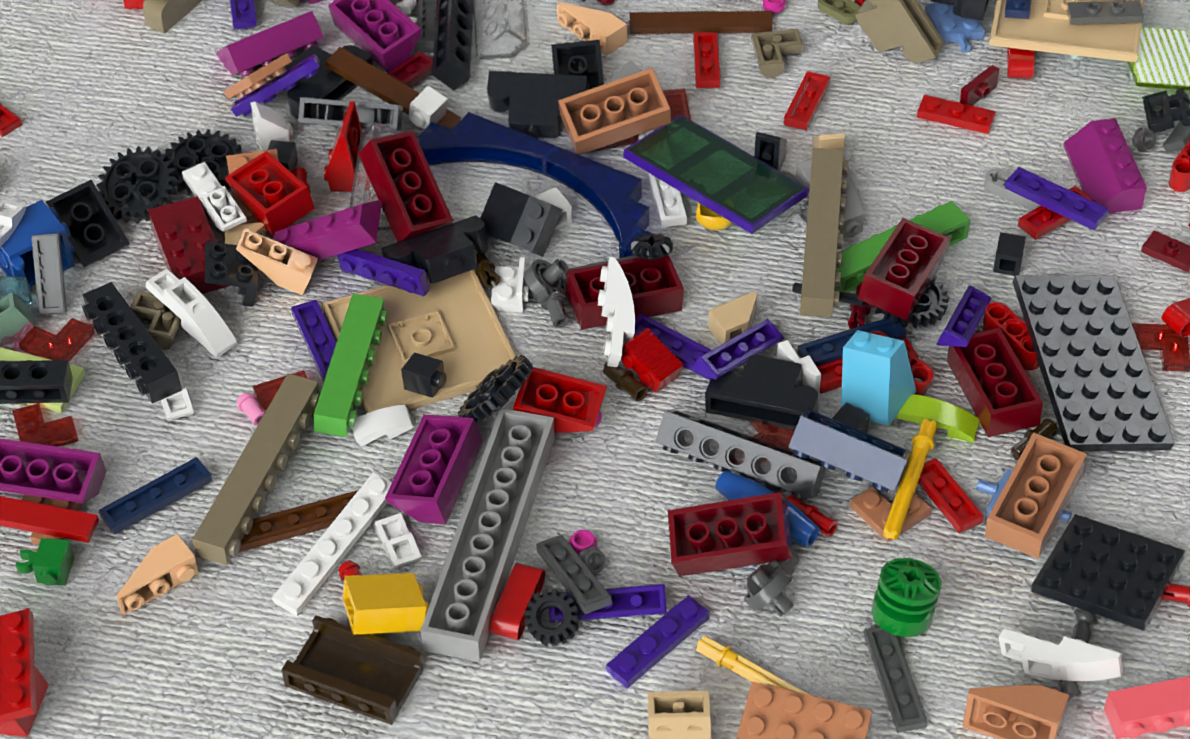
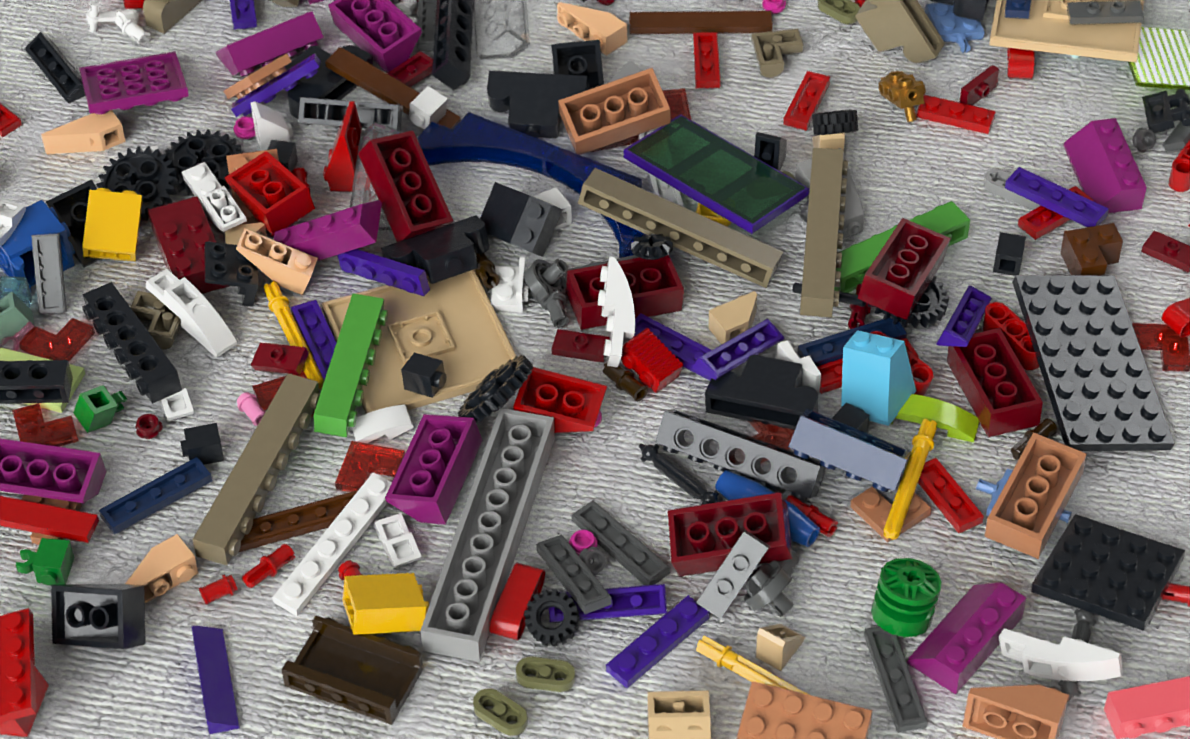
(56, 67): none -> black slope
(85, 134): none -> light nougat slope
(97, 407): none -> green brick
(98, 615): none -> black slope
(112, 225): none -> yellow brick
(125, 19): none -> white pin
(133, 82): none -> magenta plate
(148, 426): none -> dark red plate
(203, 443): none -> black brick
(215, 679): none -> dark purple slope
(218, 589): none -> red pin
(244, 128): none -> dark pink plate
(269, 565): none -> red axle
(279, 305): none -> yellow axle
(279, 358): none -> dark red plate
(365, 459): none -> clear red tile
(502, 713): none -> olive plate
(546, 673): none -> olive plate
(579, 345): none -> dark red plate
(621, 544): none -> dark grey tile
(677, 474): none -> black wheel
(685, 228): none -> dark tan brick
(732, 574): none -> plate
(777, 645): none -> tan slope
(835, 122): none -> black tyre
(903, 92): none -> pearl gold brick
(968, 634): none -> magenta slope
(1091, 249): none -> reddish brown brick

